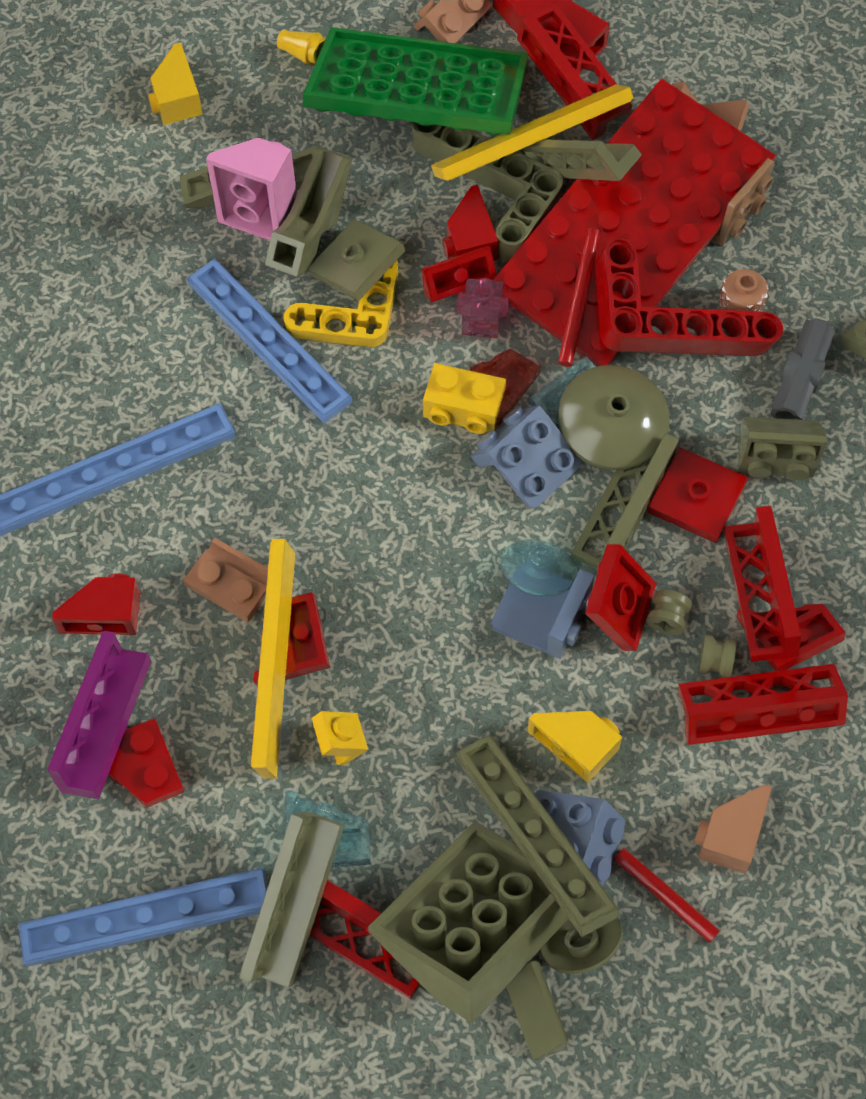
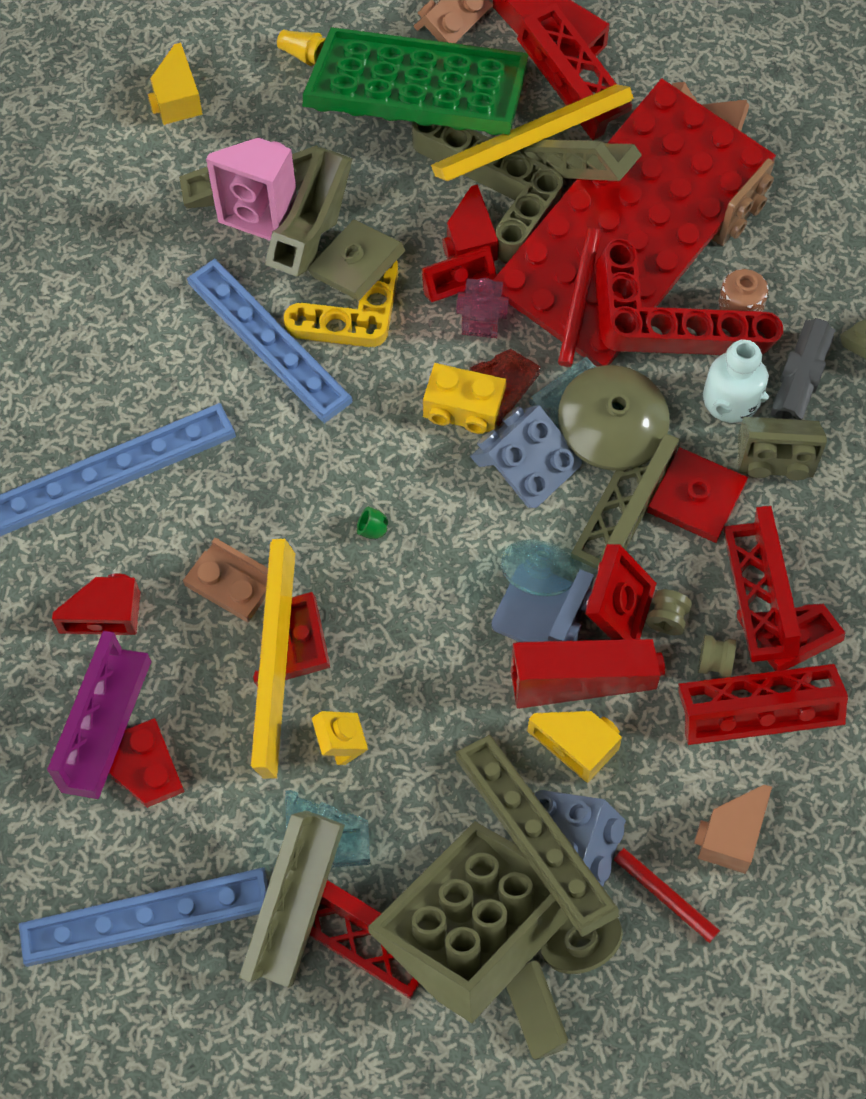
(372, 523): none -> green hinge
(582, 670): none -> red slope
(736, 383): none -> light aqua piece

